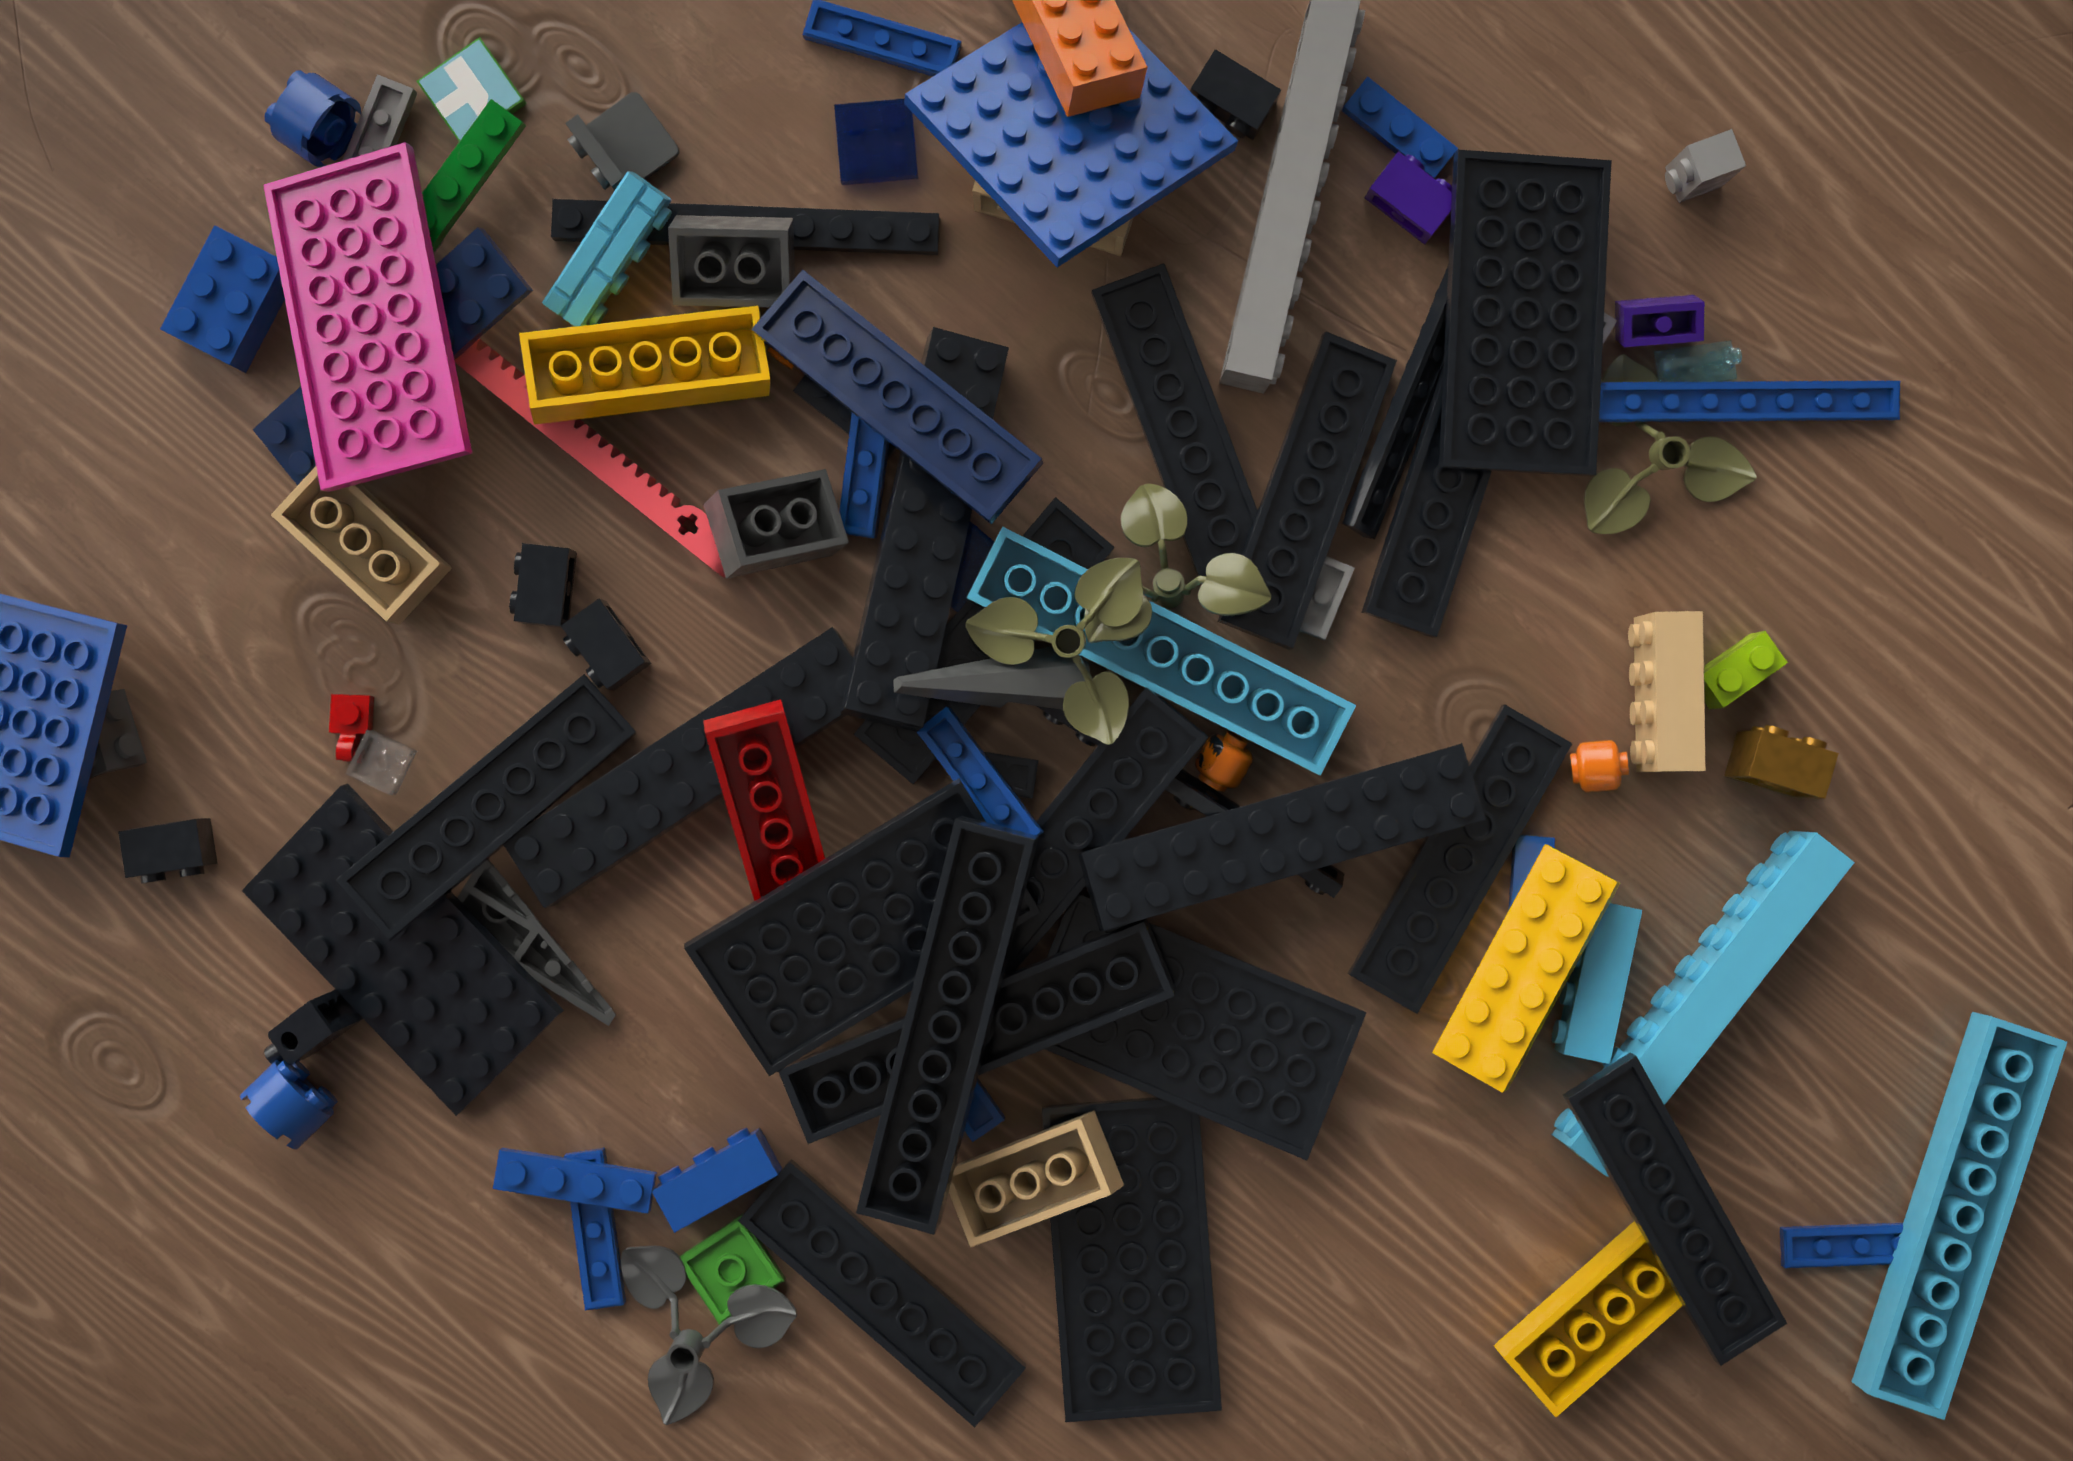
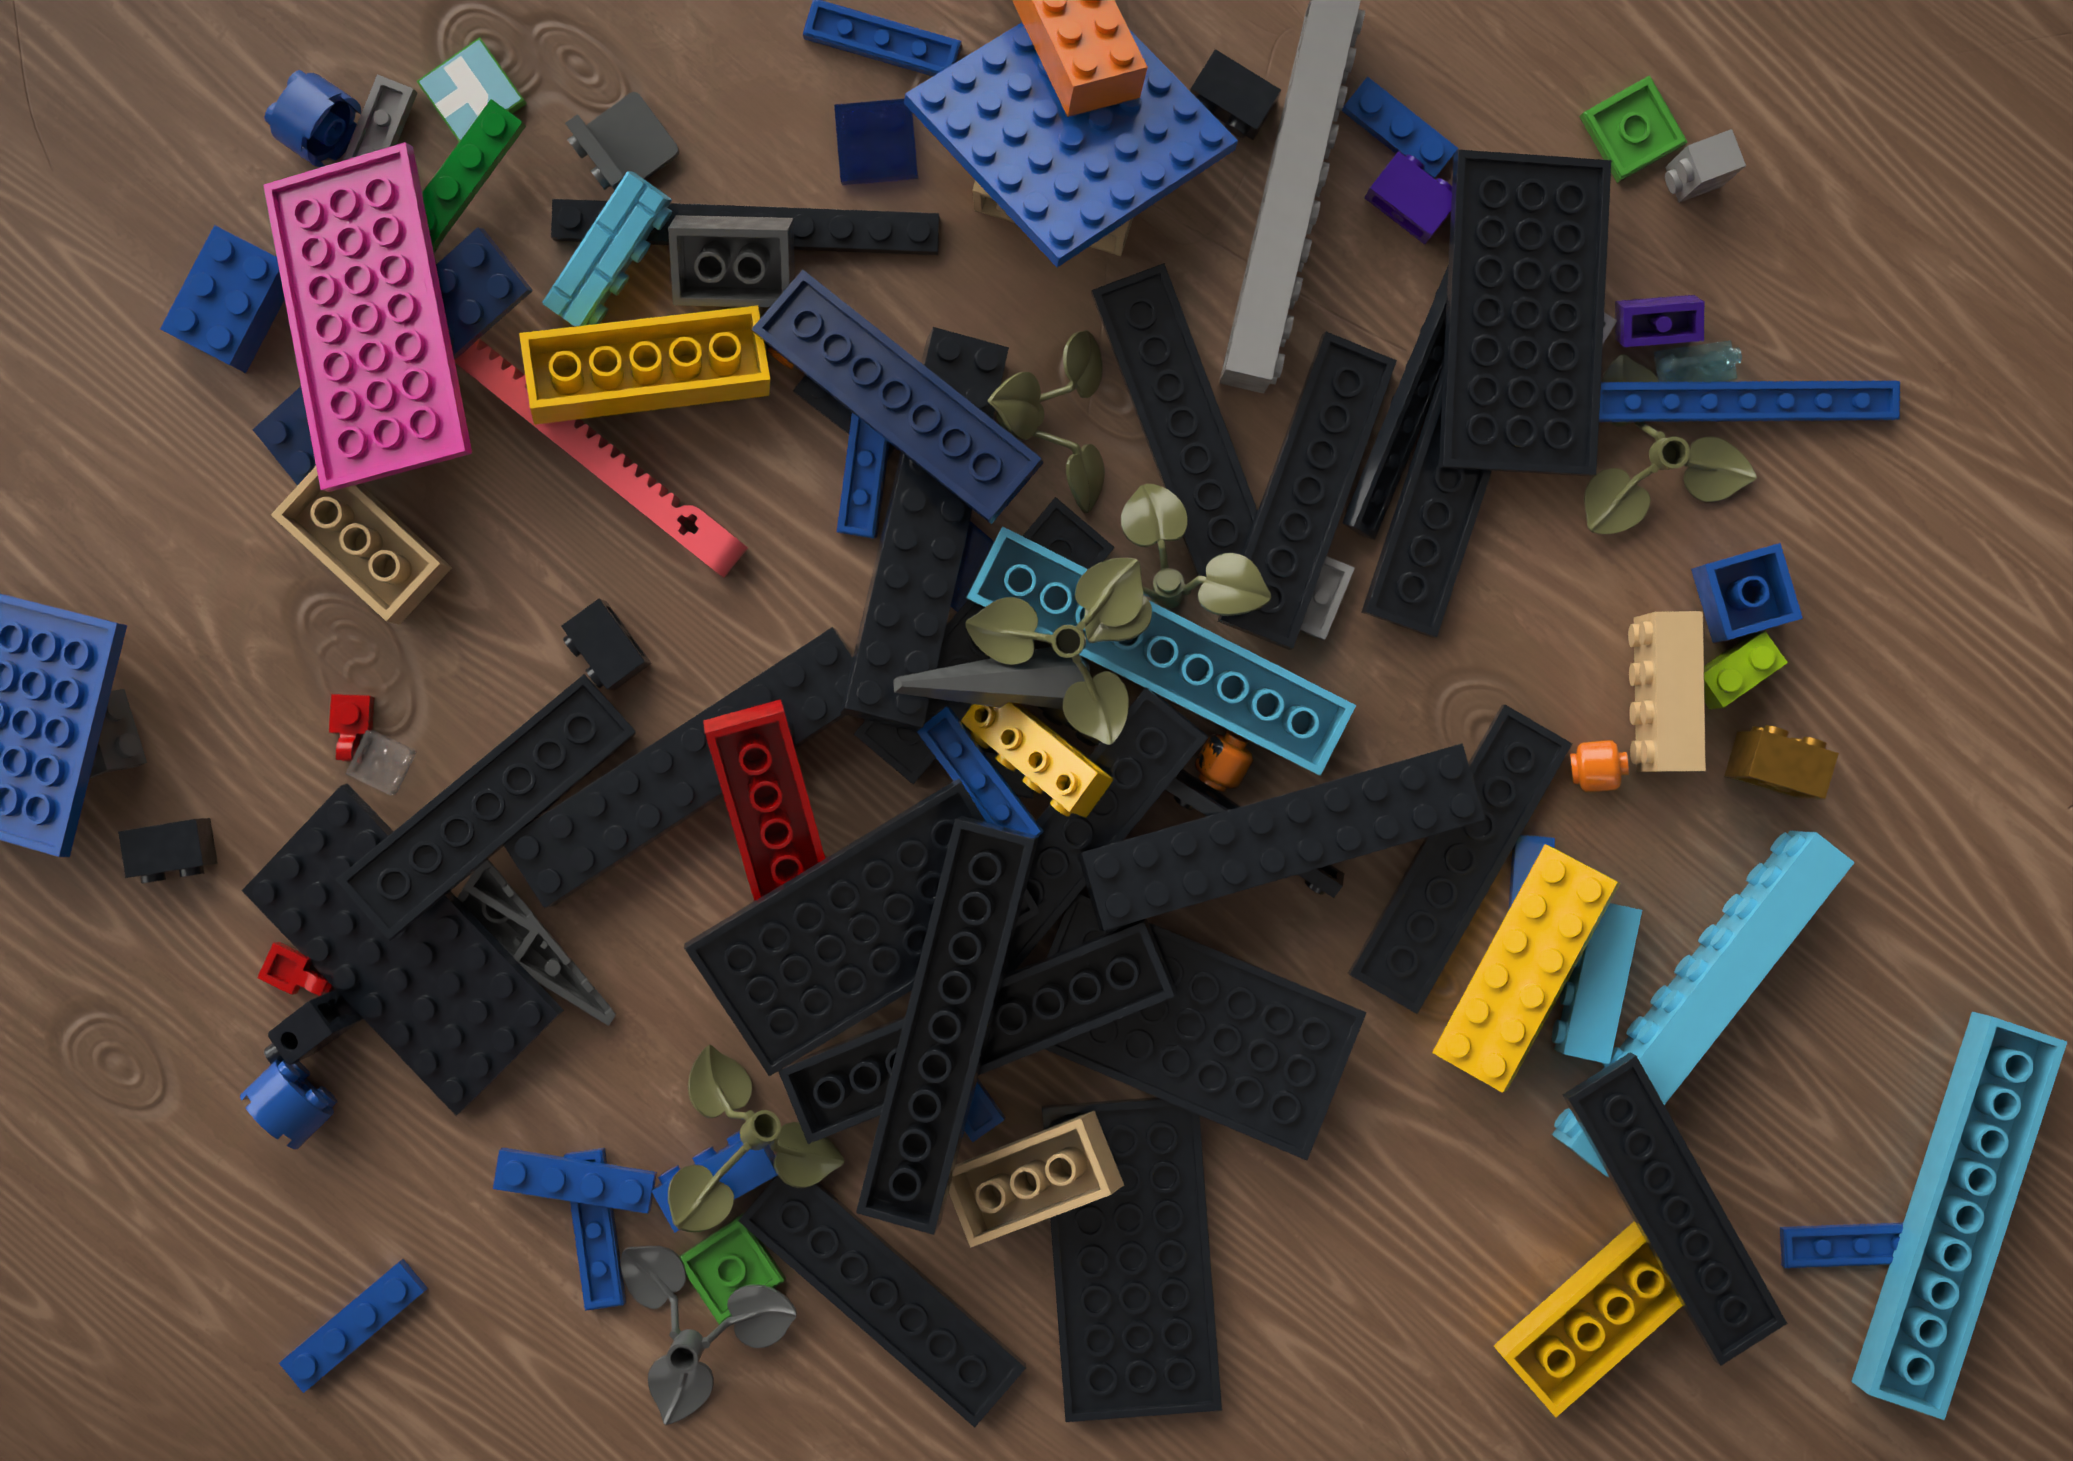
(290, 970): none -> red plate
(353, 1325): none -> blue plate
(543, 585): black brick -> none
(722, 1085): none -> olive plant
(775, 523): dark grey brick -> none
(1022, 413): none -> olive plant
(1040, 754): none -> yellow brick
(1633, 129): none -> bright green tile
(1746, 593): none -> blue brick

